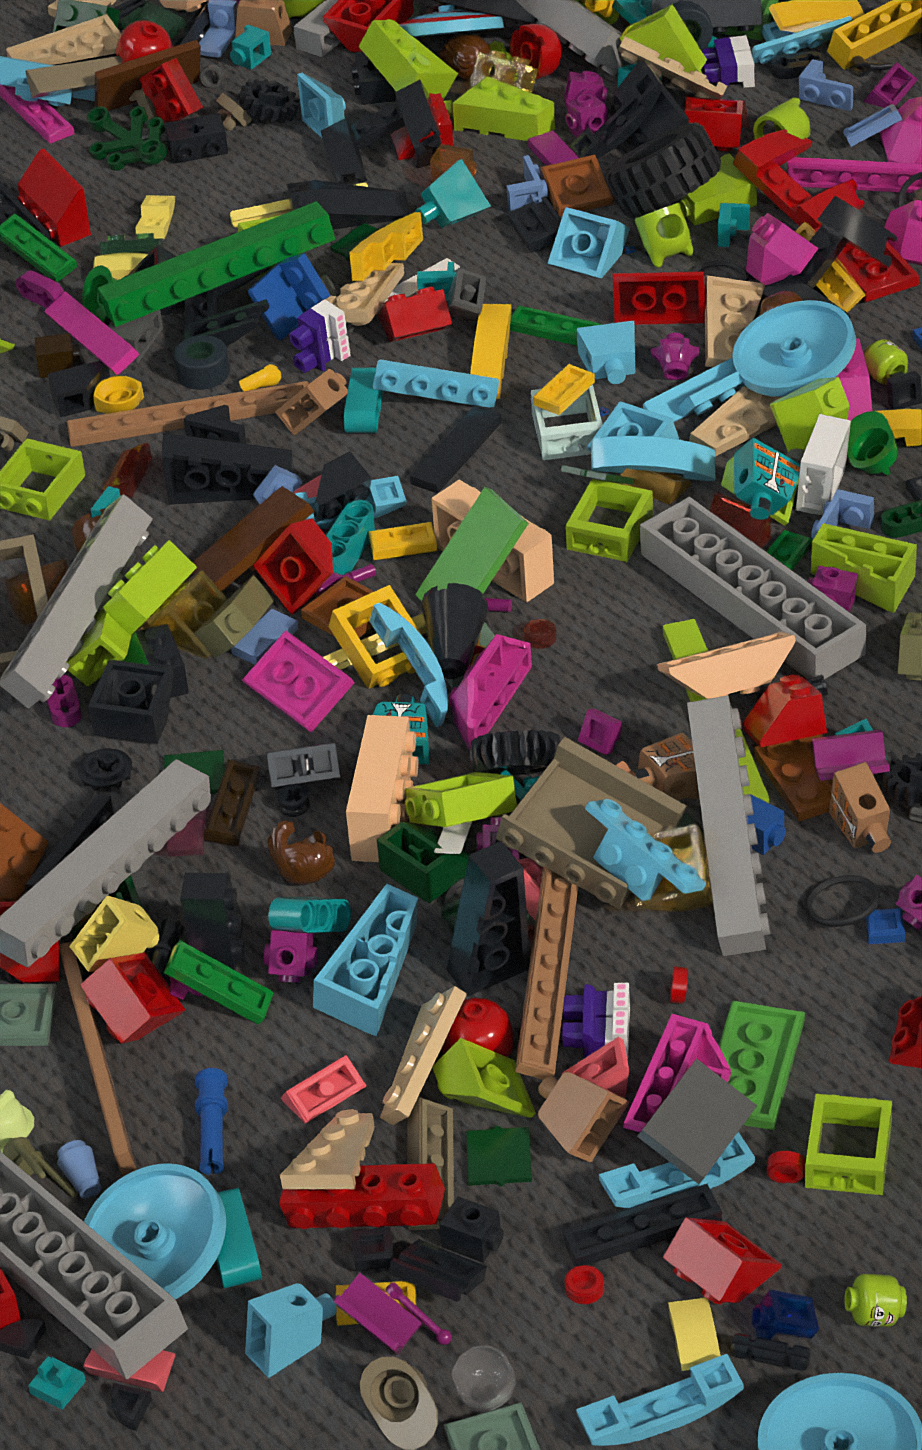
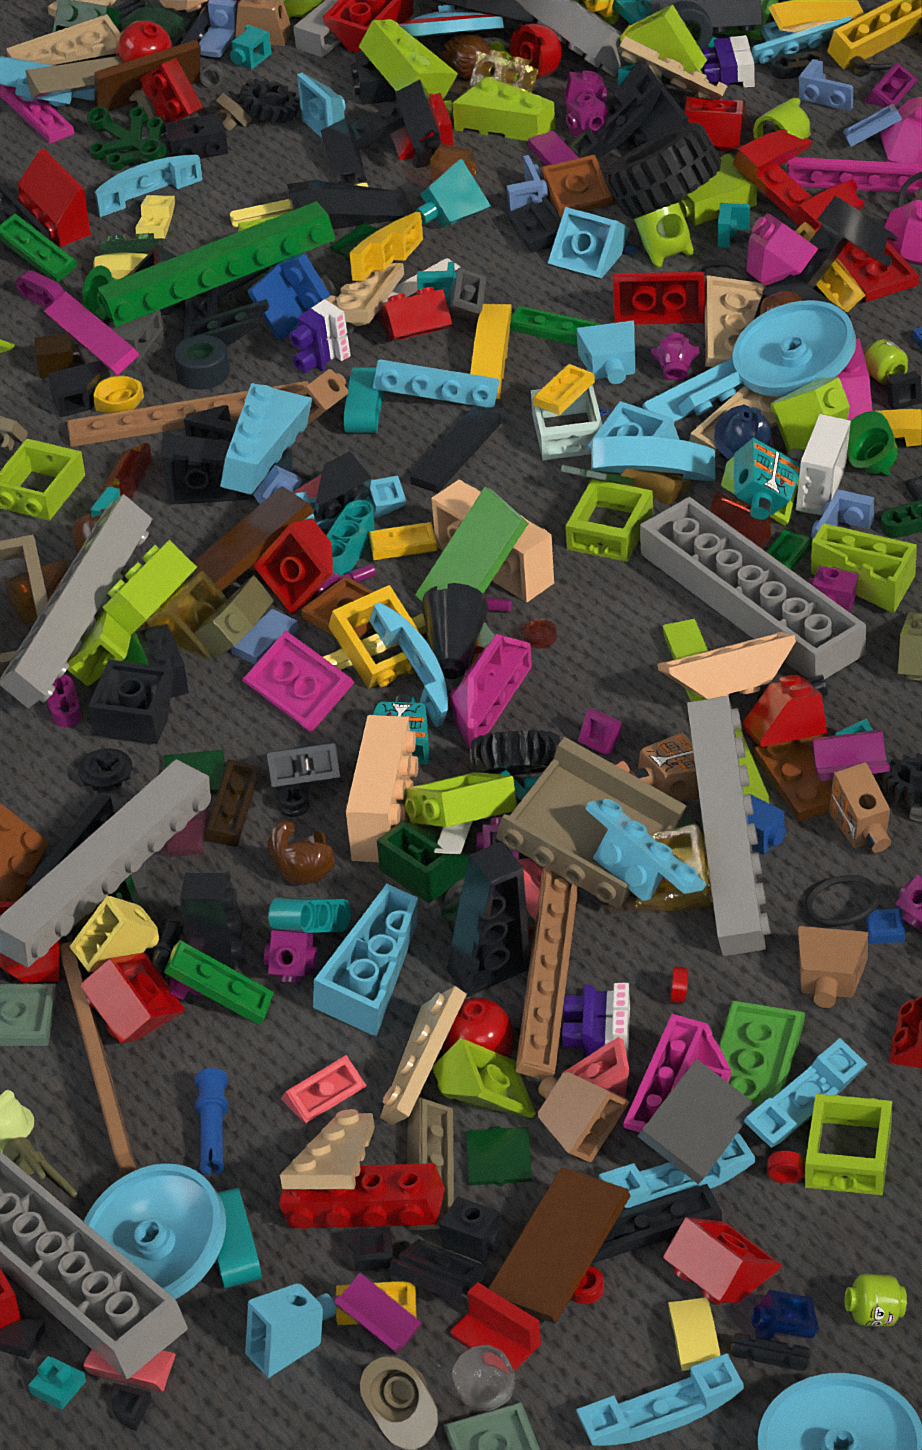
(79, 1167): medium blue cone -> none
(146, 178): none -> medium azure slope
(263, 432): none -> medium azure wedge
(268, 376): yellow arm -> none
(442, 1335): magenta hinge -> none
(498, 1324): none -> red panel
(559, 1243): none -> reddish brown tile
(739, 427): none -> dark blue helmet
(794, 1105): none -> medium azure slope
(831, 962): none -> medium nougat torso

